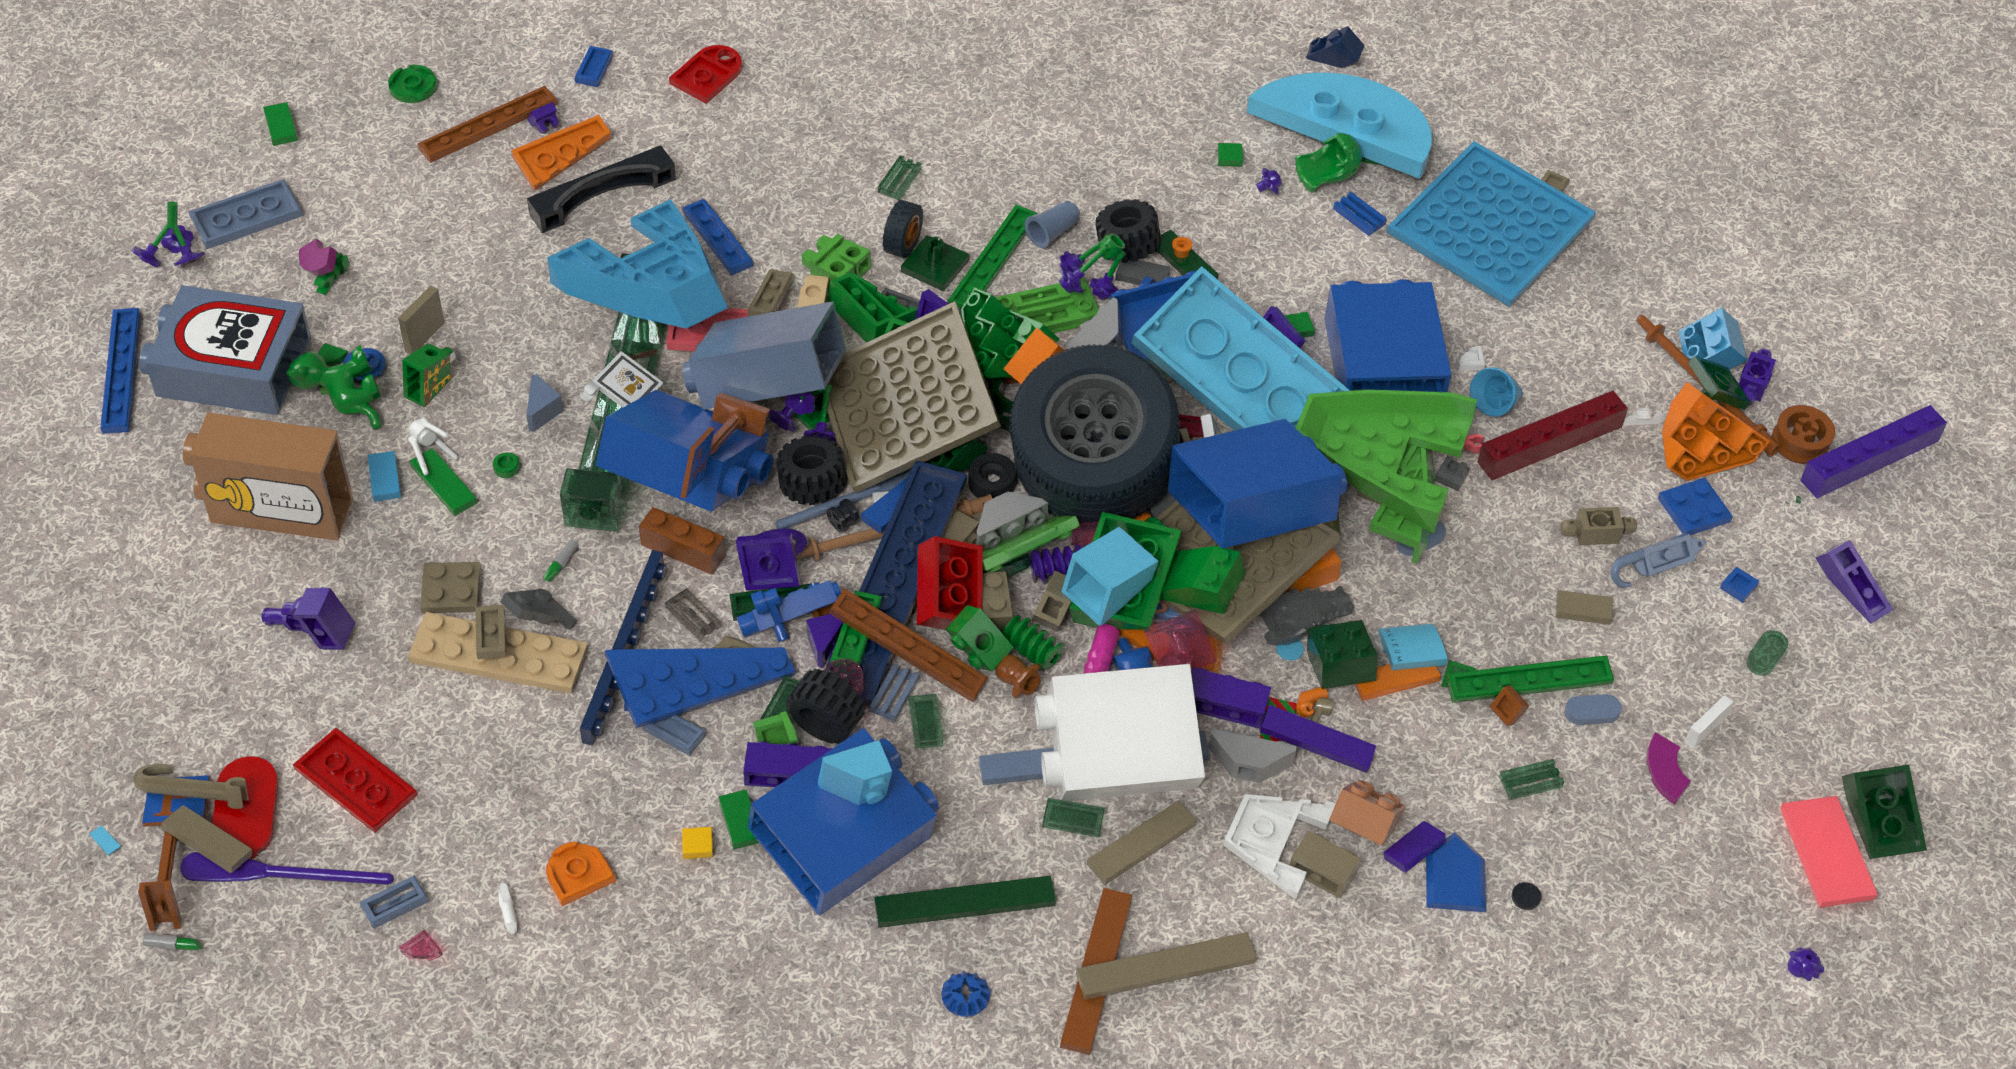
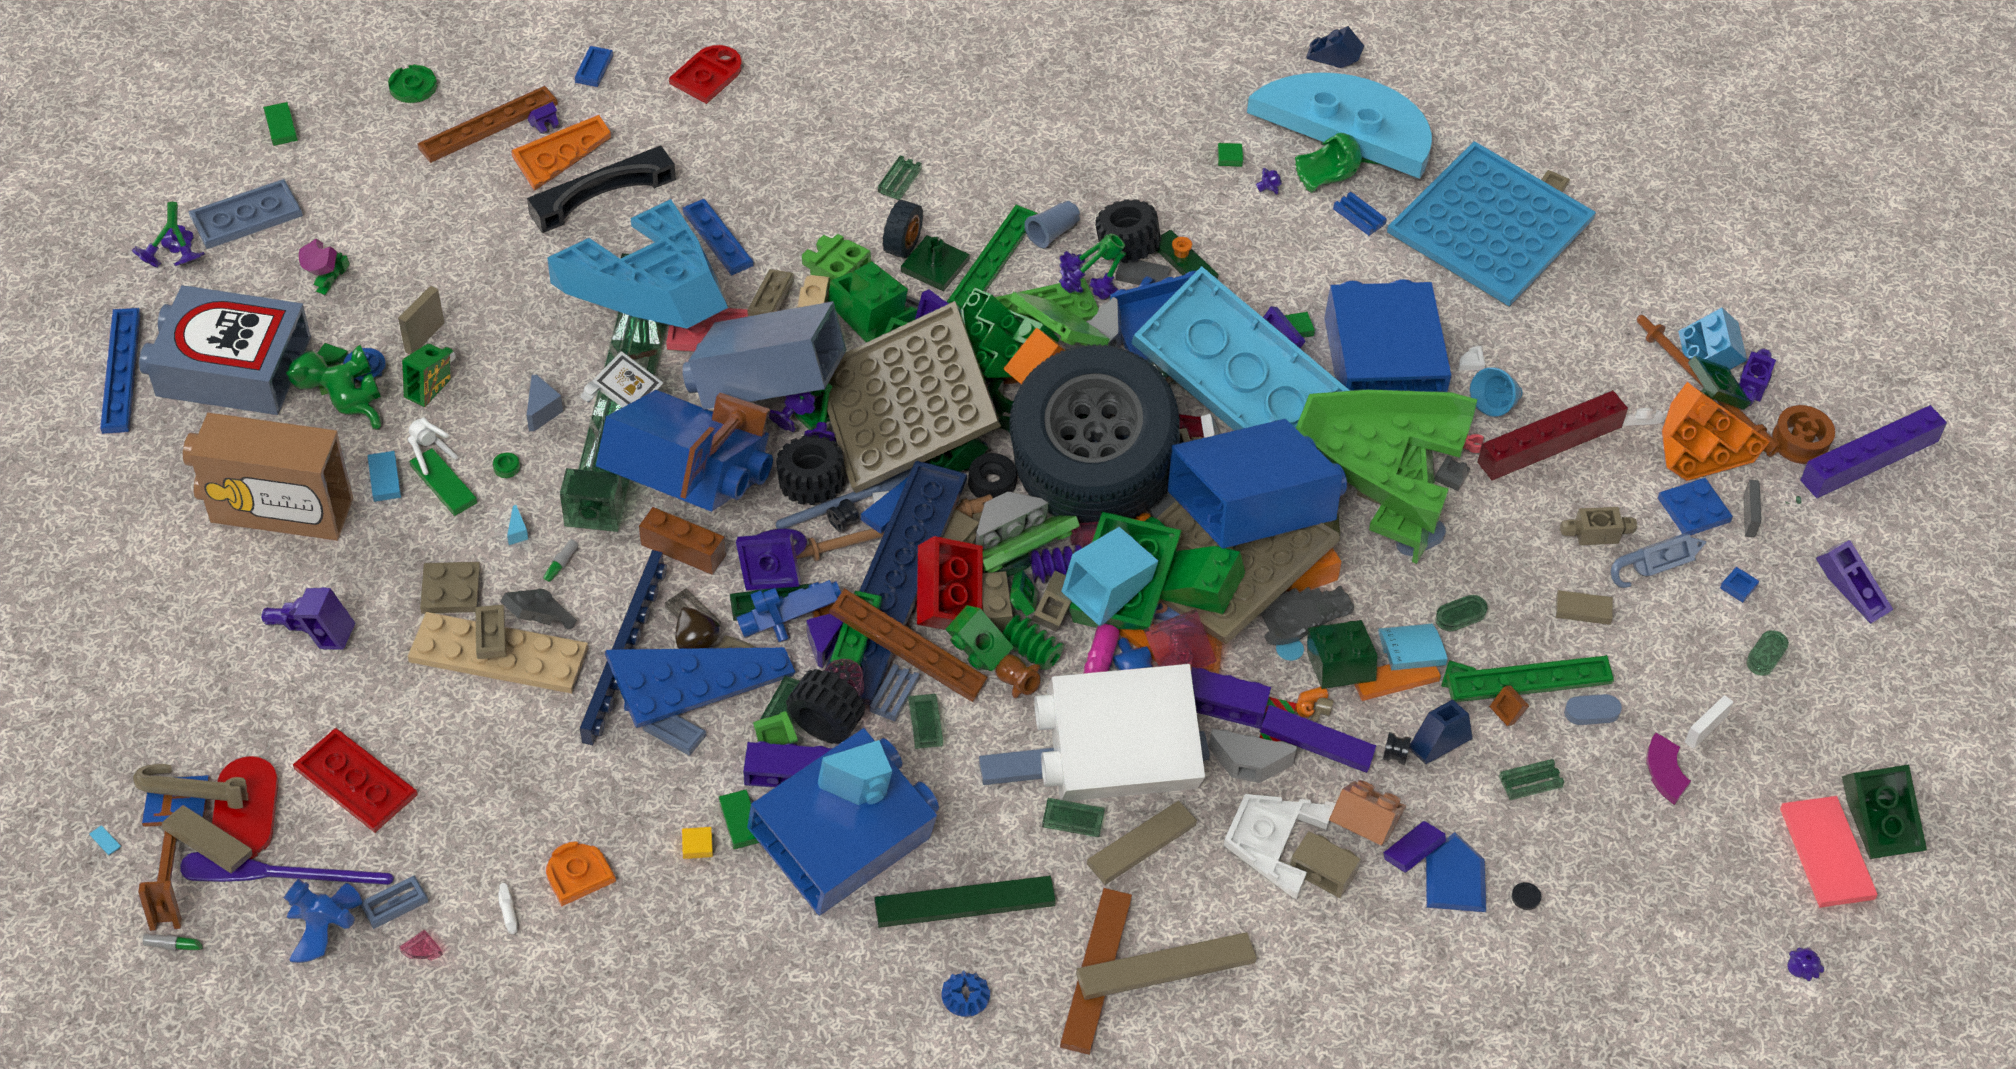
(318, 913): none -> blue animal
(517, 531): none -> medium azure piece
(696, 629): none -> dark brown piece
(875, 297): none -> green brick
(1023, 593): none -> green plate
(1060, 320): none -> bright green piece
(1396, 748): none -> black wheel
(1441, 732): none -> dark blue slope
(1461, 613): none -> clear green tile
(1752, 508): none -> dark grey tile

